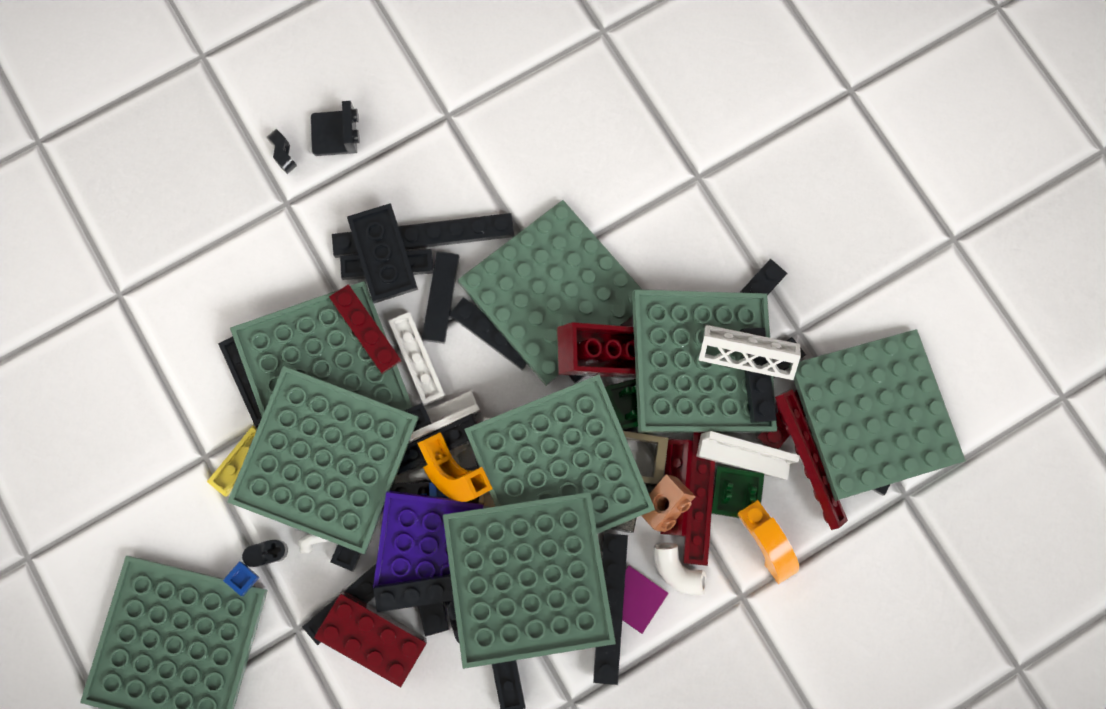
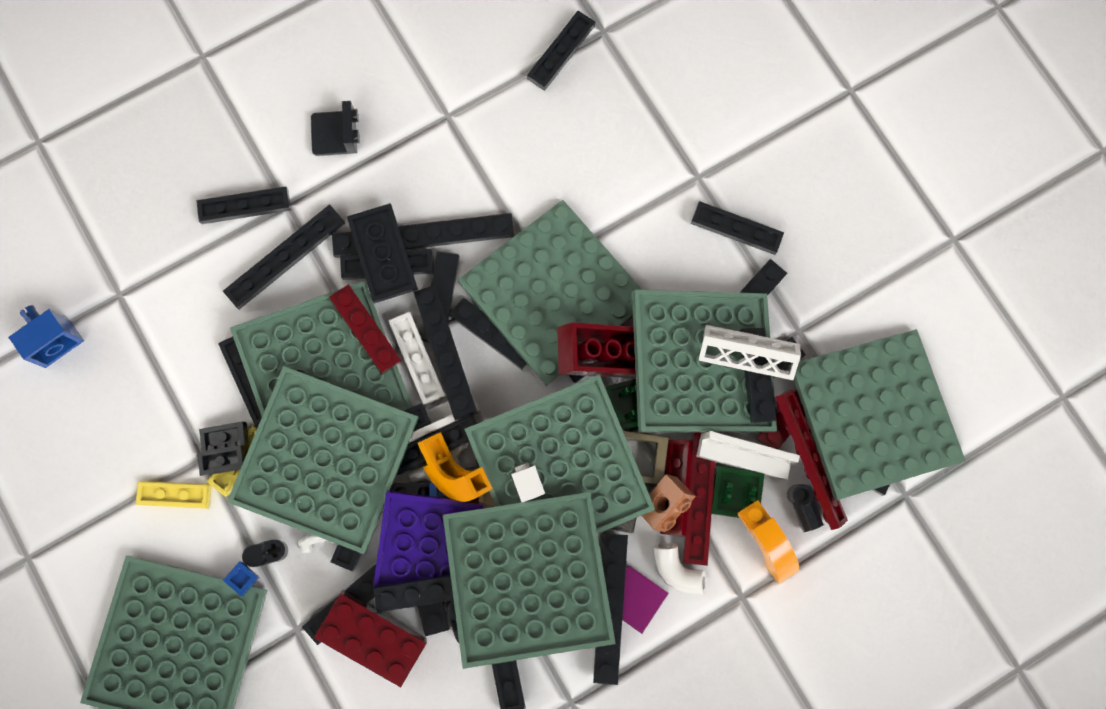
(45, 337): none -> blue brick
(173, 494): none -> light yellow tile
(222, 448): none -> black slope
(243, 205): none -> black plate
(281, 151): black piece -> none
(284, 257): none -> black plate
(445, 352): none -> black plate
(527, 482): none -> white brick
(561, 50): none -> black plate
(737, 228): none -> black plate
(806, 509): none -> black piece

